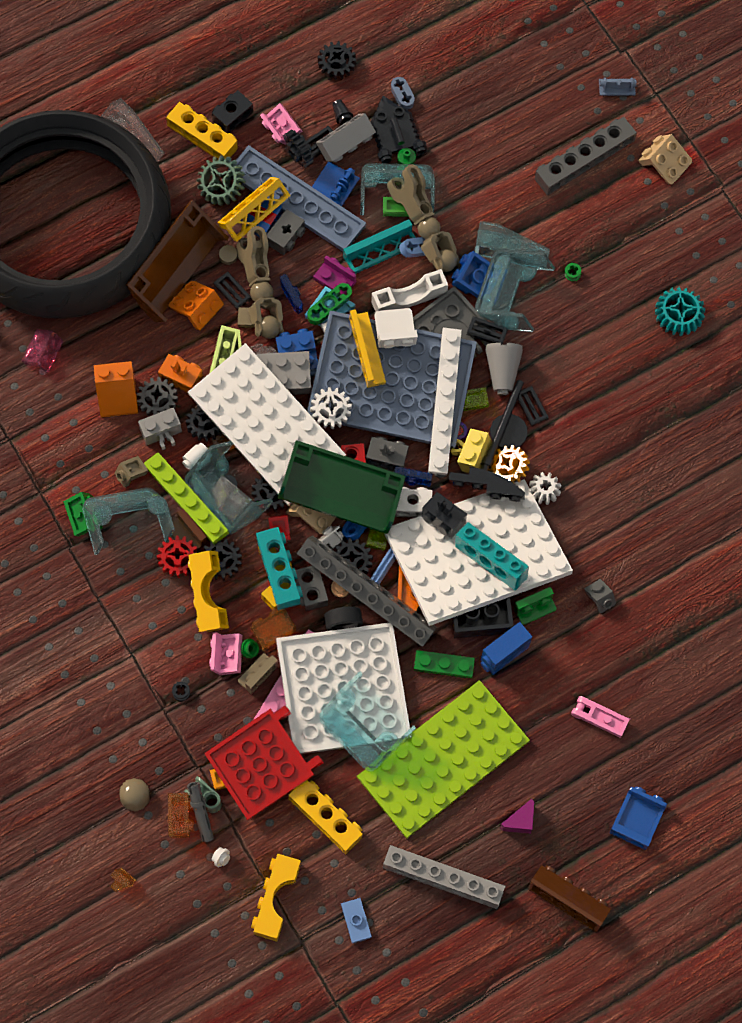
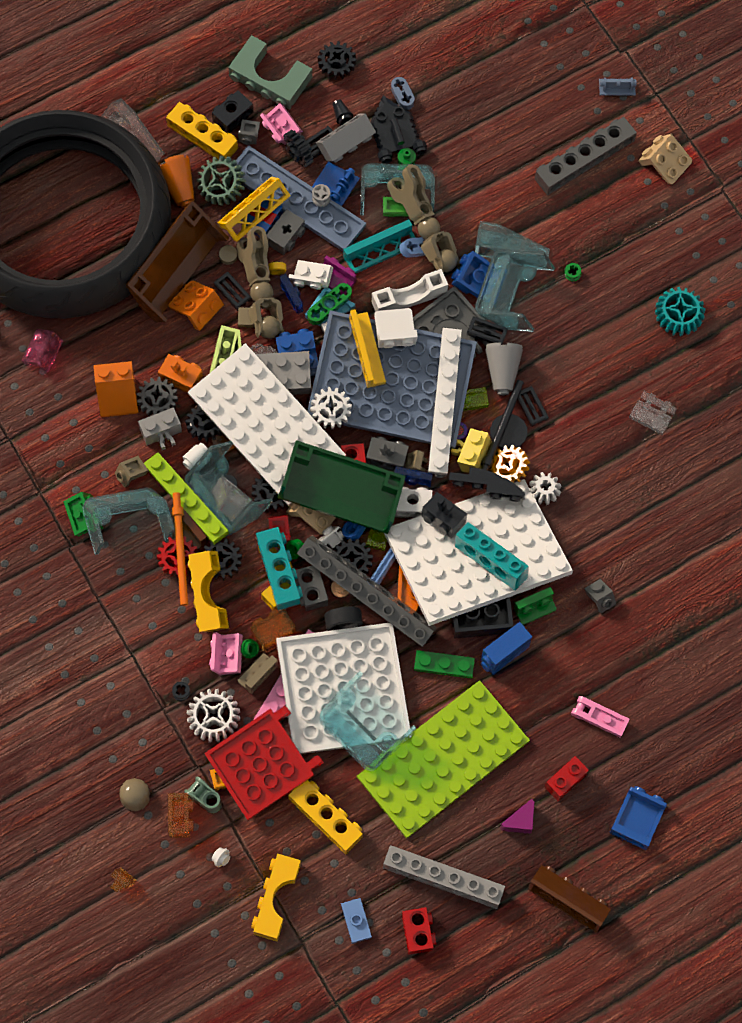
(177, 513): none -> orange bar
(178, 179): none -> orange cone
(198, 804): dark grey pin -> none
(207, 721): none -> white gear
(248, 132): none -> dark grey bracket
(277, 268): none -> yellow tile
(281, 91): none -> sand green arch
(294, 546): none -> green tile
(312, 274): none -> white bracket
(317, 193): none -> light grey wheel
(413, 931): none -> red brick
(415, 460): none -> dark tan tile
(566, 778): none -> red brick
(651, 417): none -> clear plate

